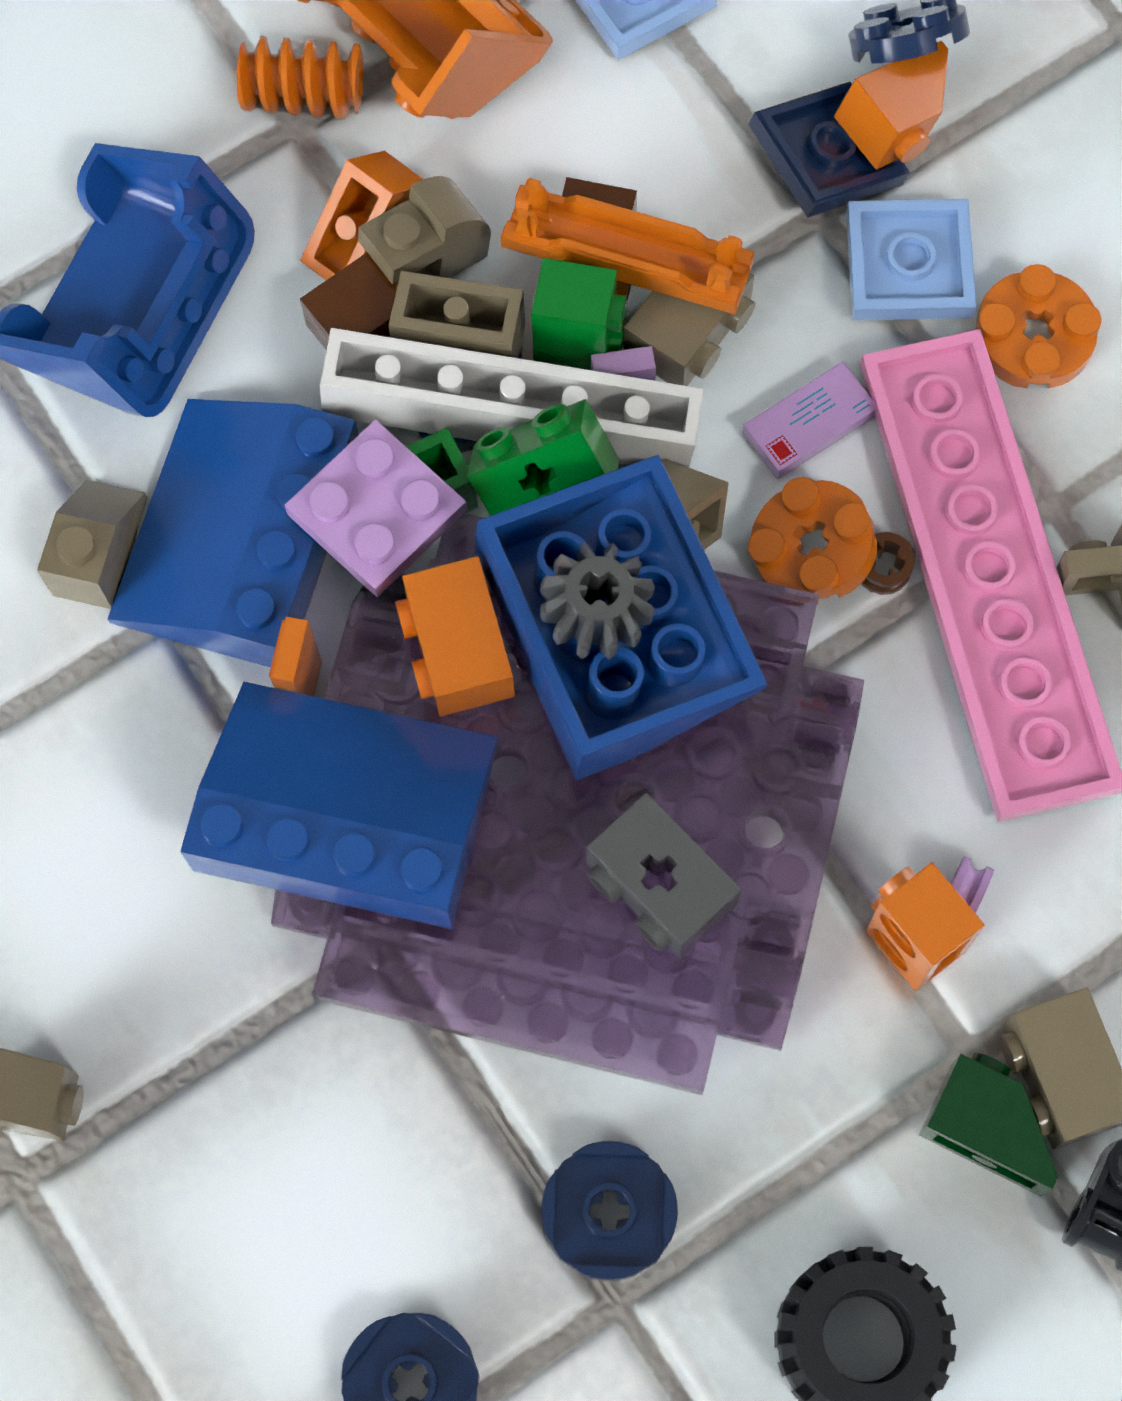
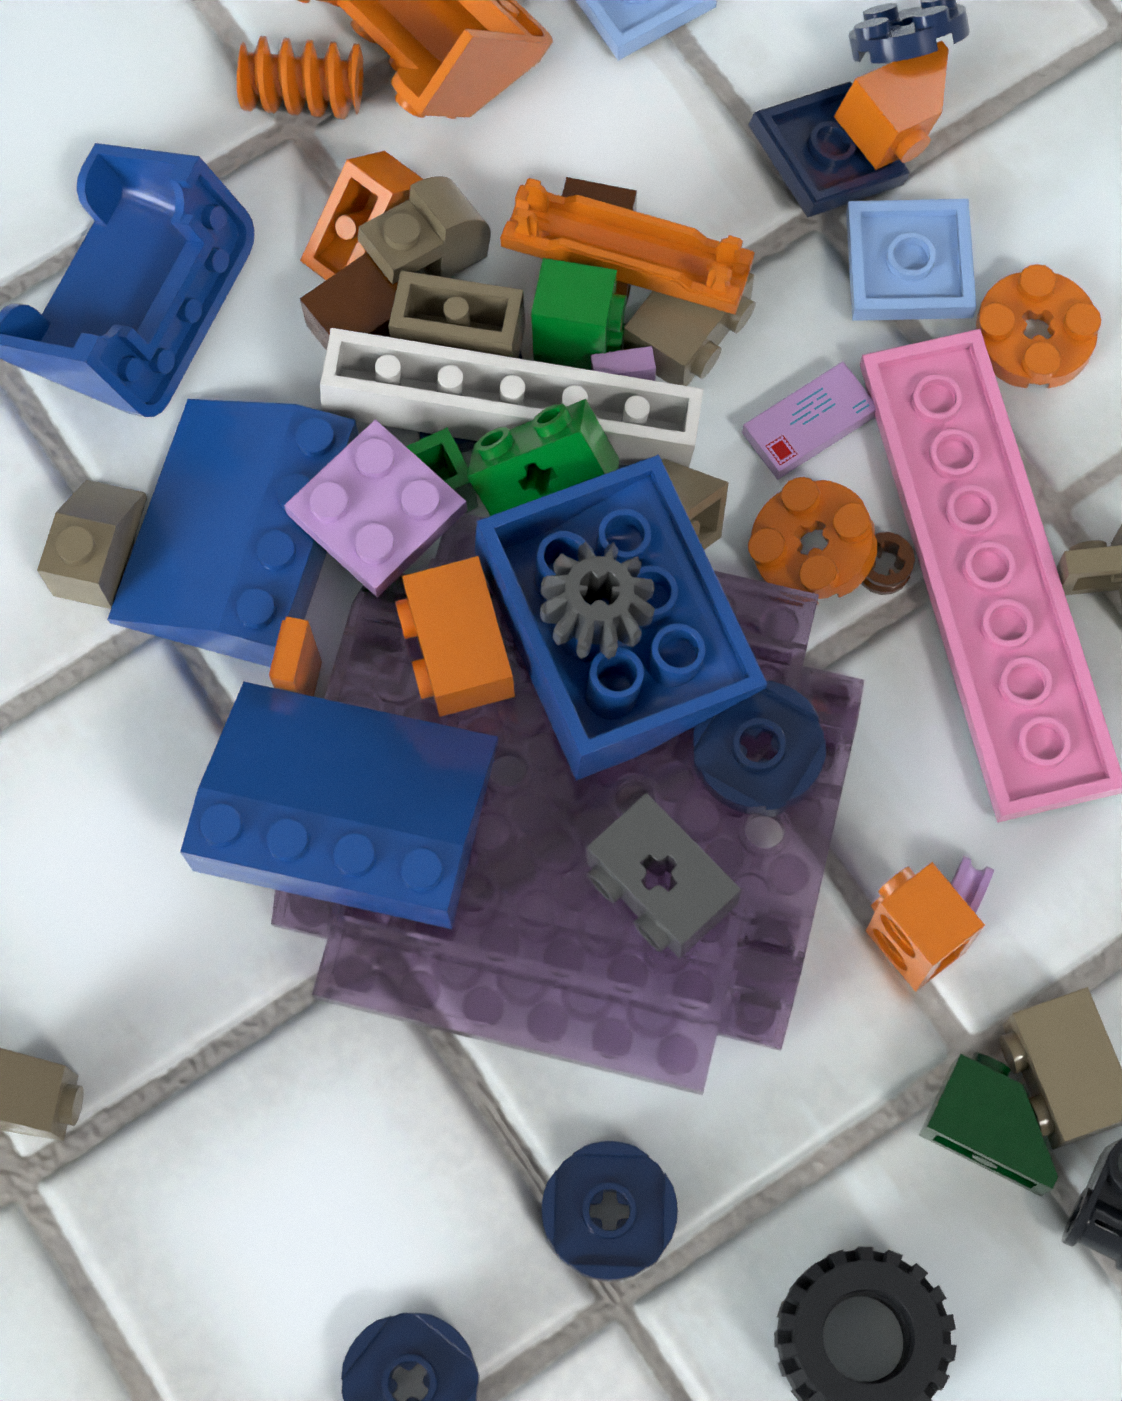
(764, 785): none -> dark blue plate

